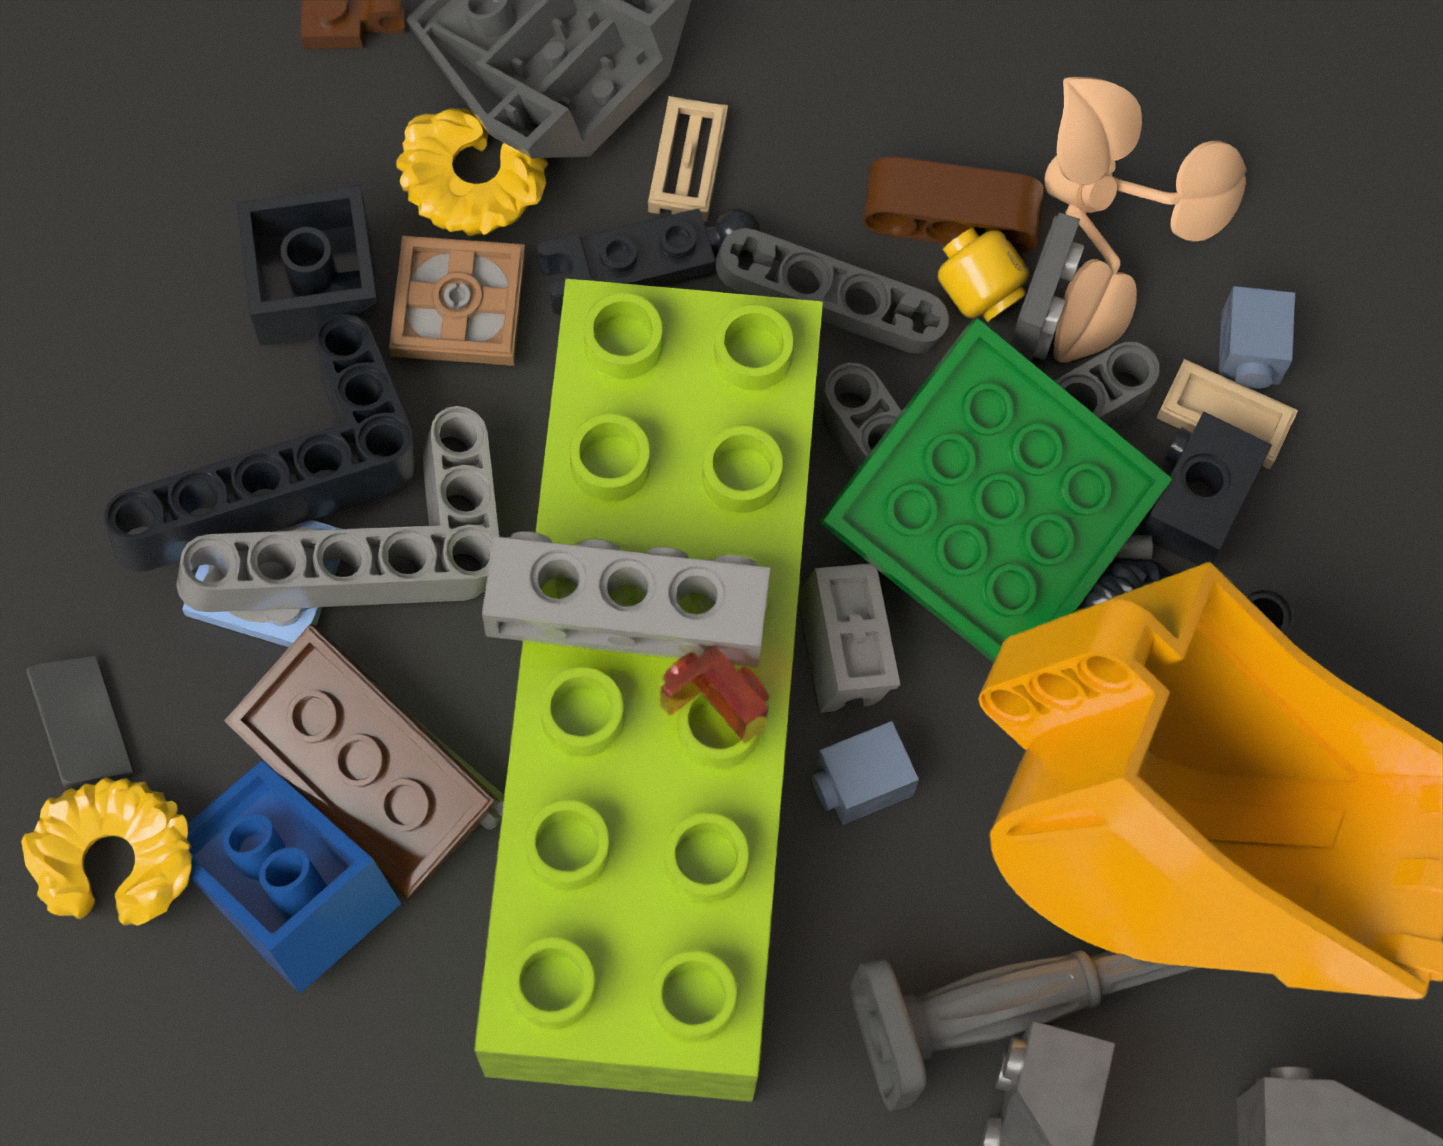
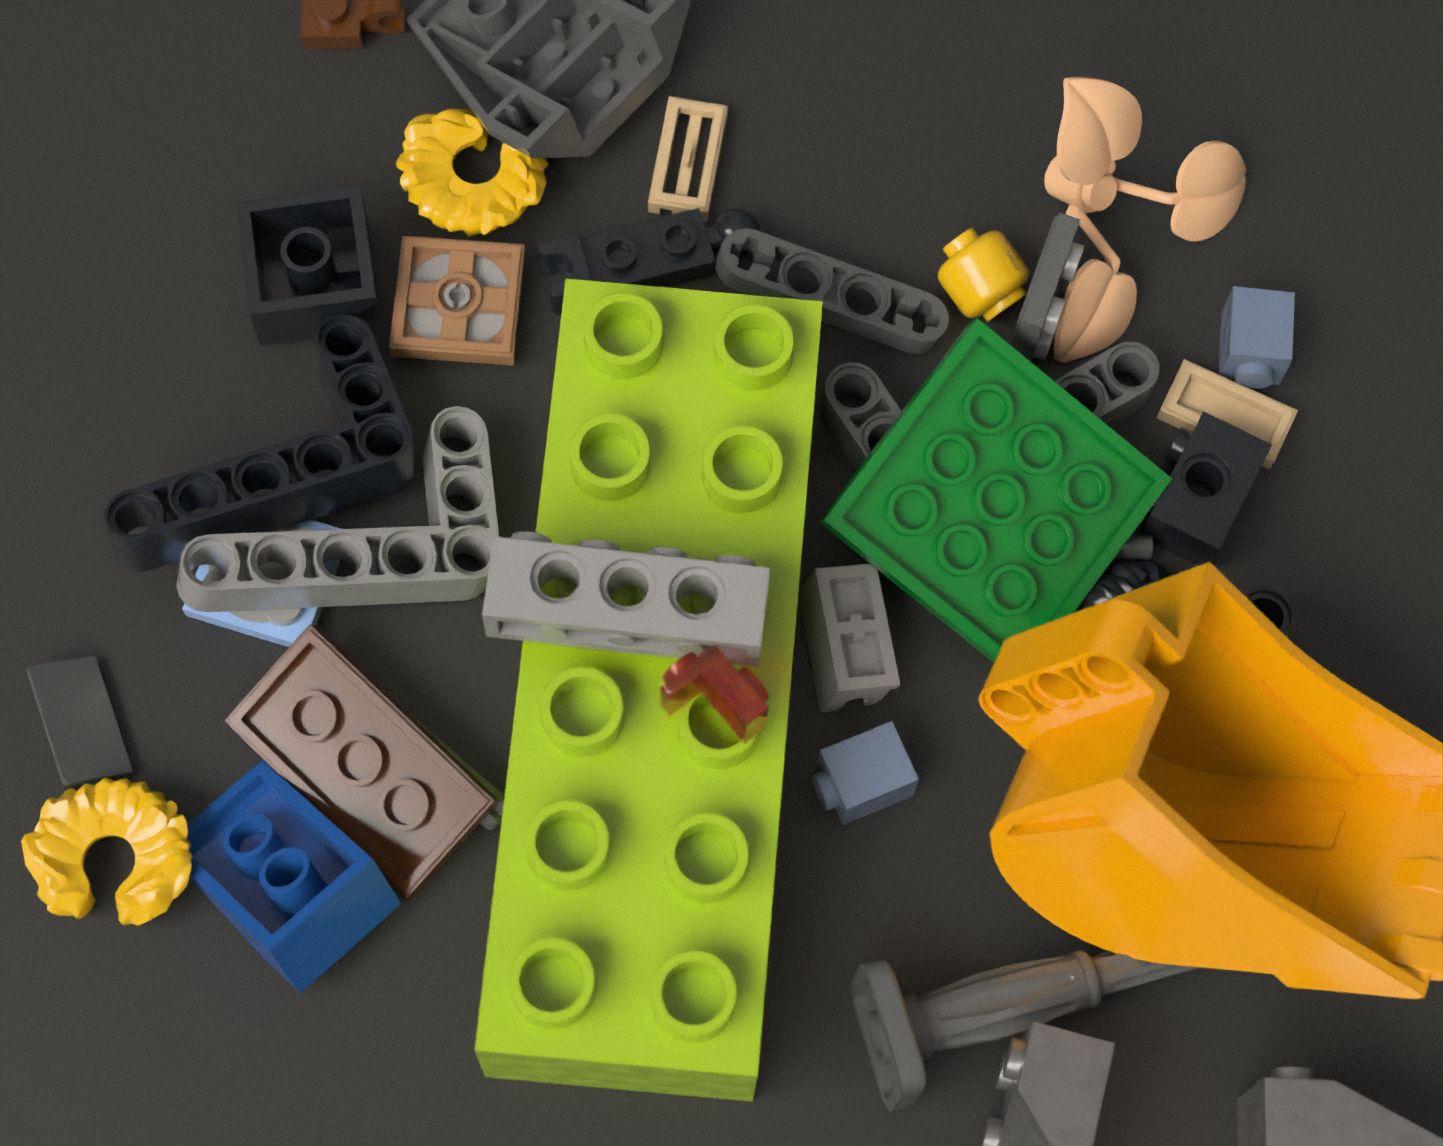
(945, 200): reddish brown beam -> none

